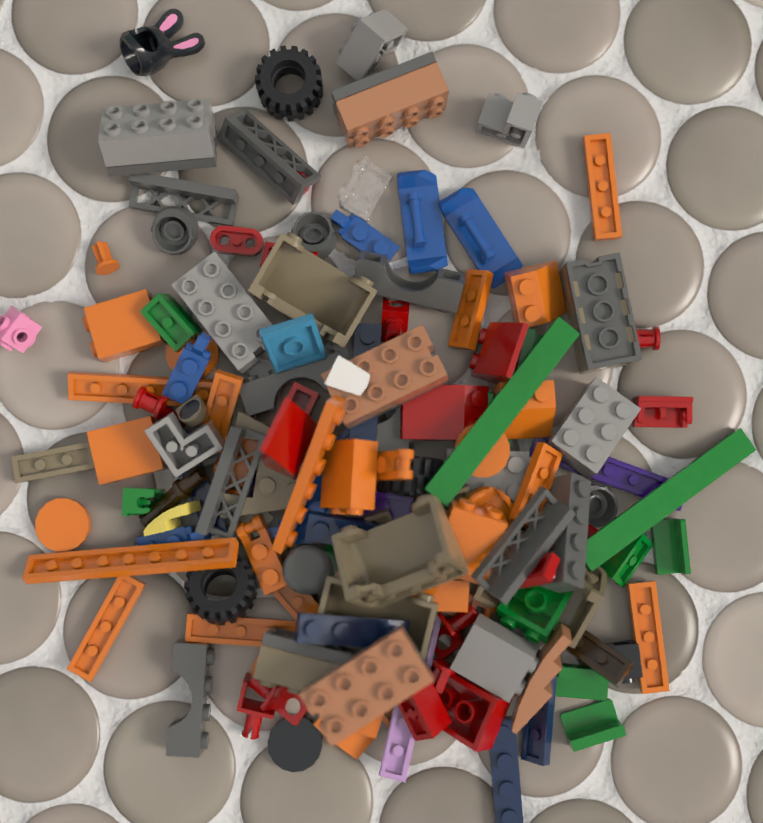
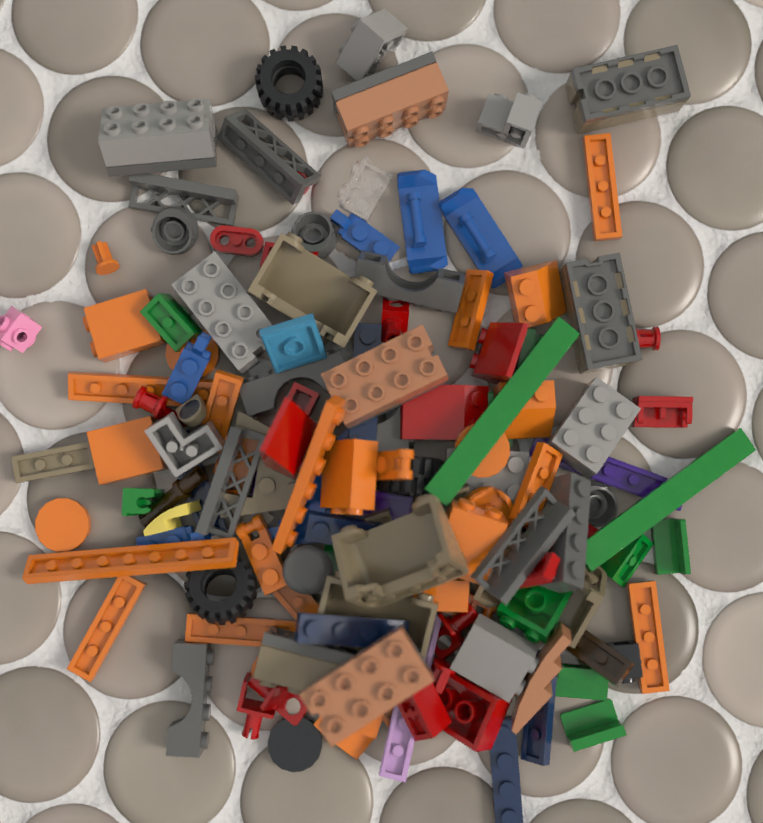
(149, 48): black piece -> none
(347, 377): white sticker -> none
(627, 89): none -> dark grey piece

